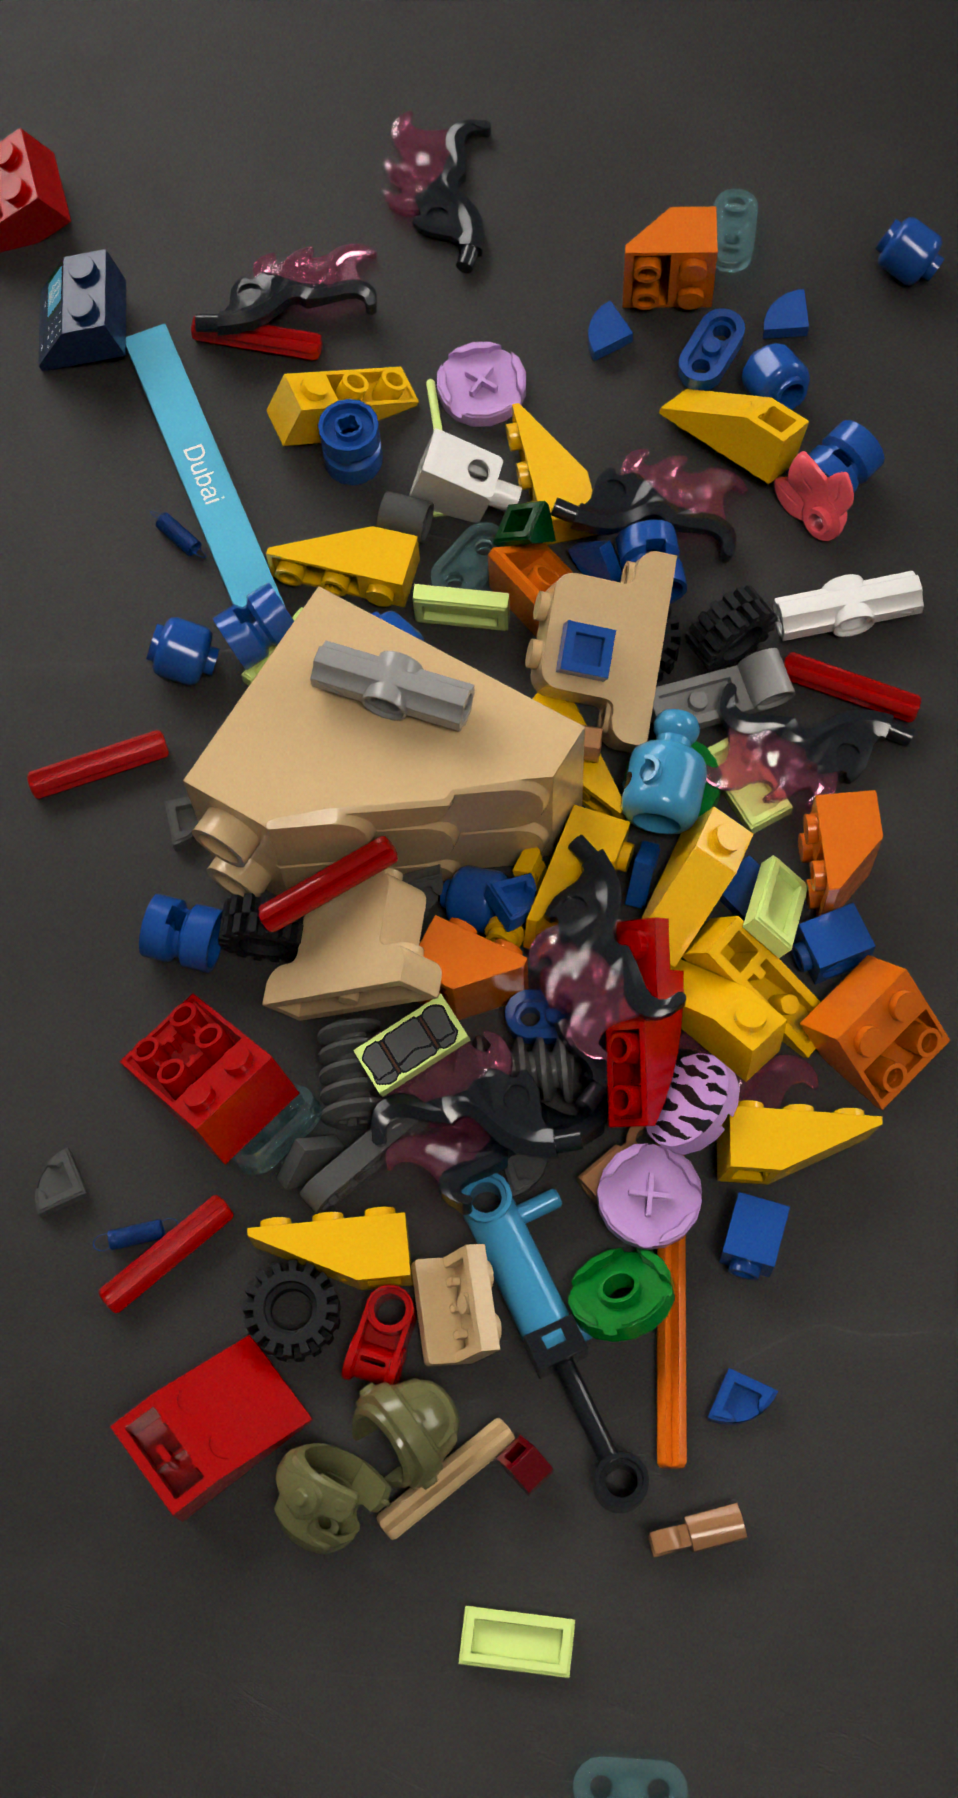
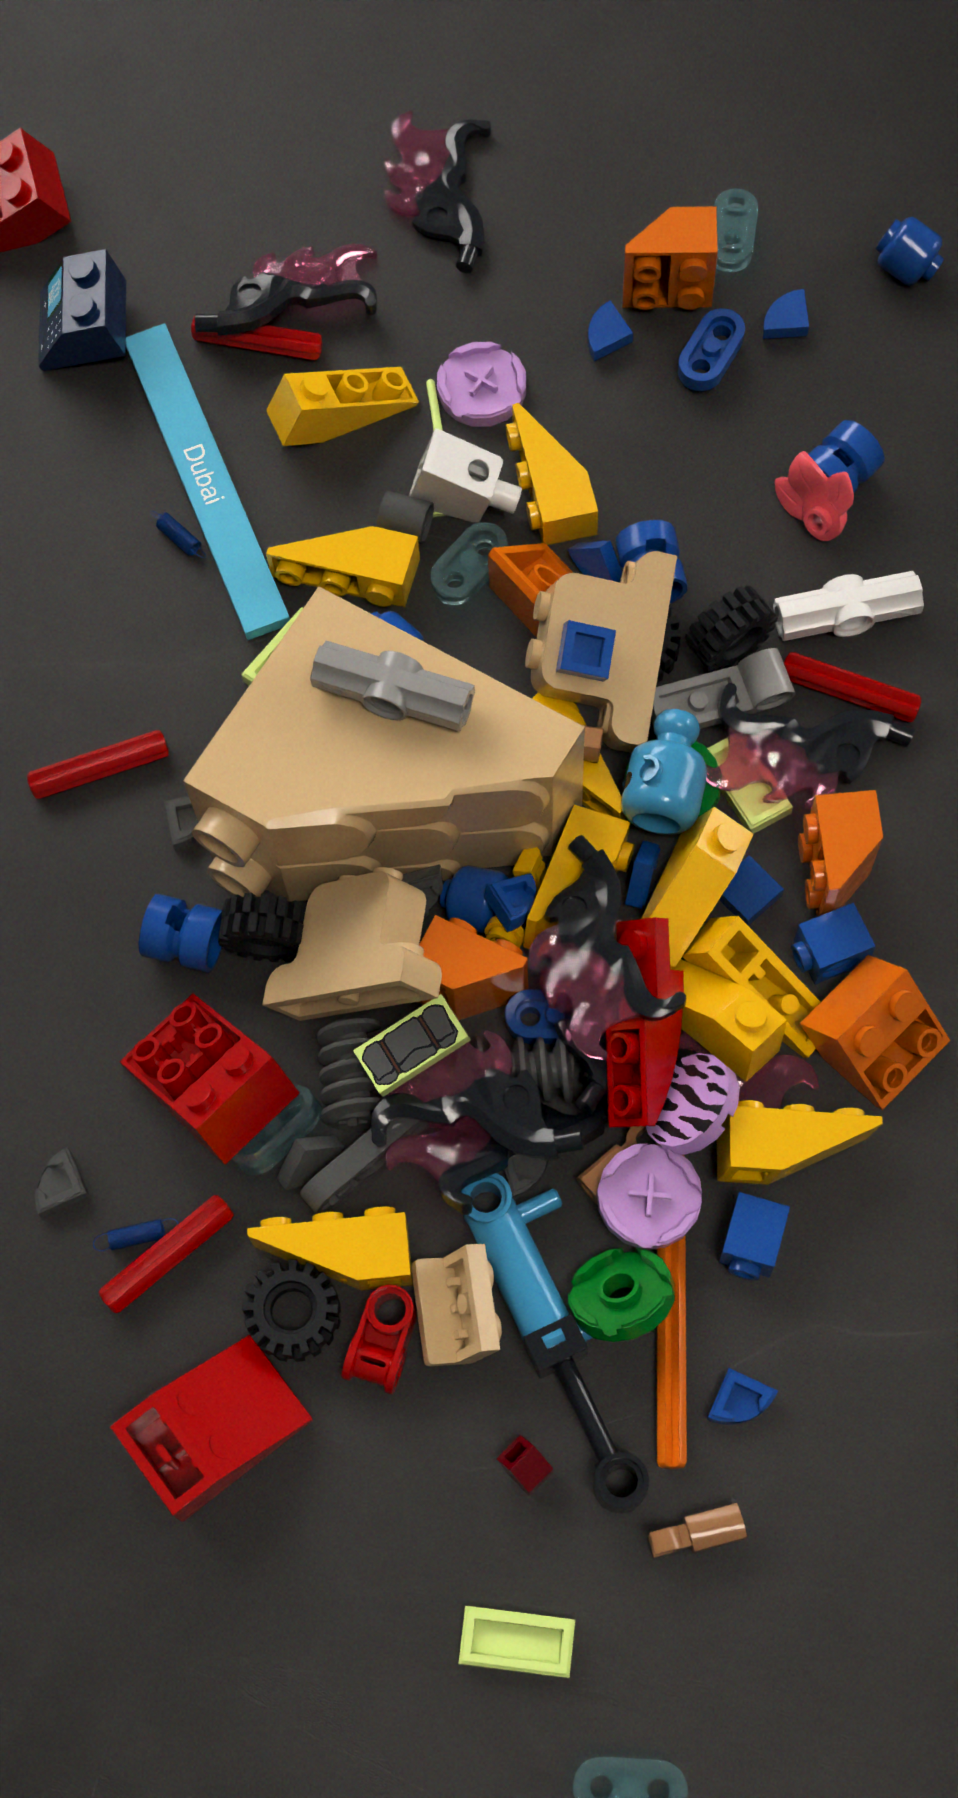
(182, 651): blue head -> none
(255, 626): blue wheel -> none
(321, 1496): olive helmet -> none
(328, 884): red axle -> none
(350, 441): blue wheel -> none
(418, 1422): olive helmet -> none
(456, 1471): tan axle -> none
(461, 607): yellowish green tile -> none
(525, 525): dark green slope -> none
(657, 493): black piece -> none
(744, 428): yellow slope -> none
(775, 906): yellowish green tile -> none
(776, 374): blue head -> none

